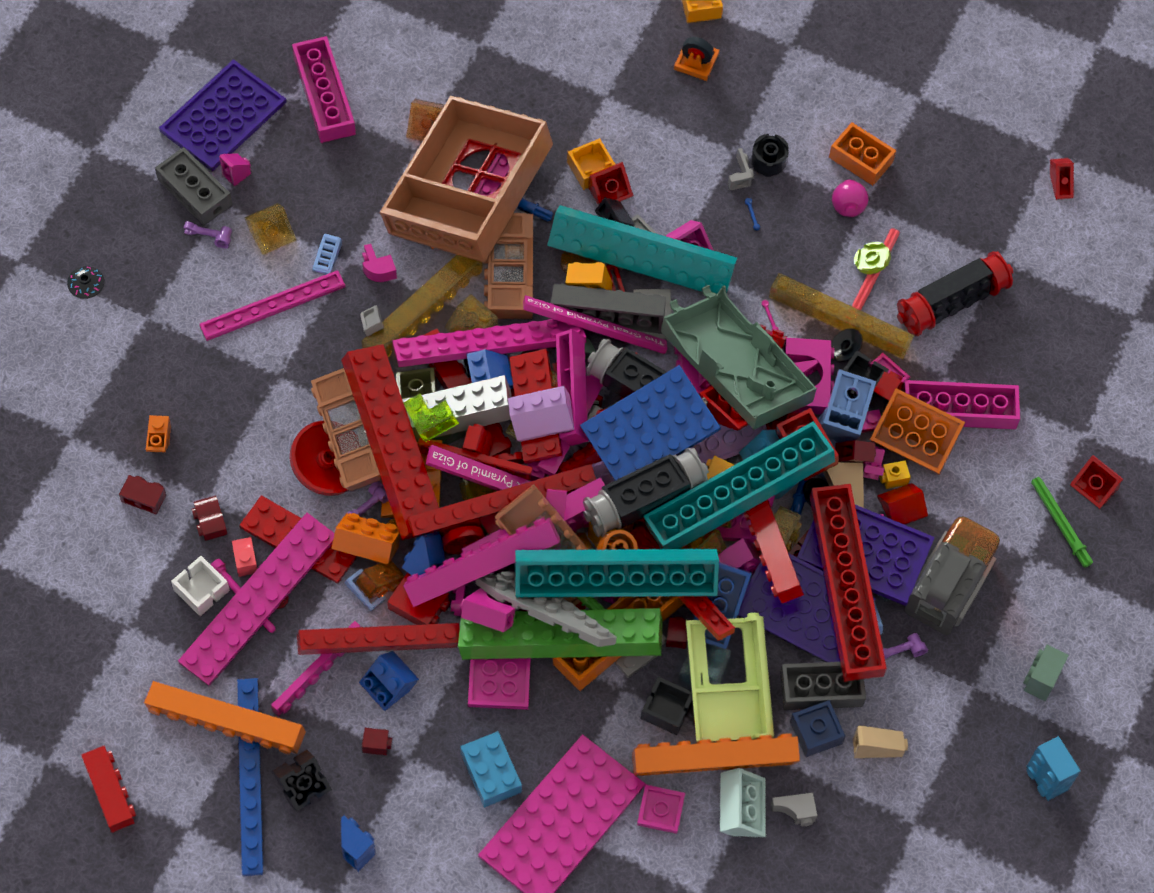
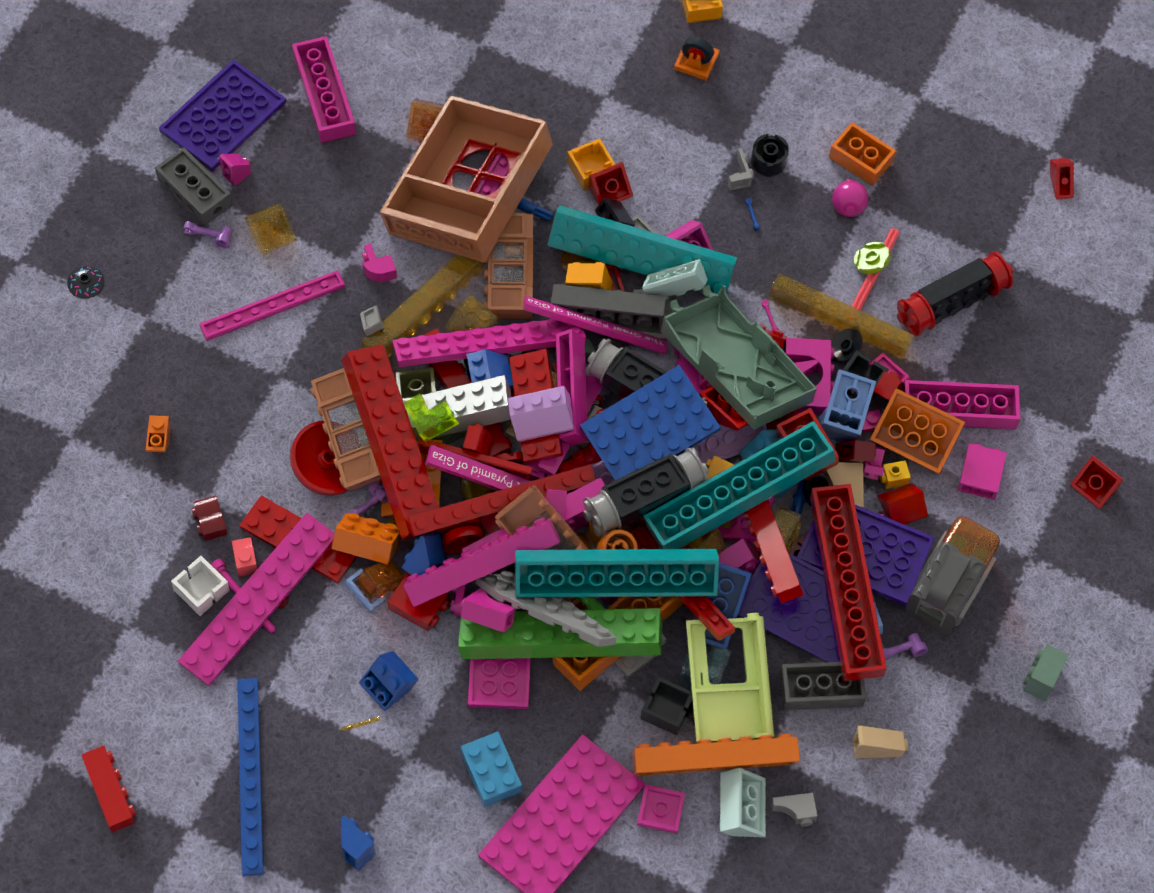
(142, 494): dark red brick -> none
(224, 717): orange brick -> none
(301, 780): black brick -> none
(309, 676): dark pink plate -> none
(329, 243): light blue slope -> none
(359, 724): none -> clear yellow piece
(376, 741): dark red brick -> none
(377, 638): red brick -> none
(676, 280): none -> light aqua slope
(677, 633): dark red brick -> none
(817, 728): dark blue container -> none
(982, 471): none -> dark pink brick
(1052, 768): dark azure brick -> none
(1073, 540): bright green axle -> none

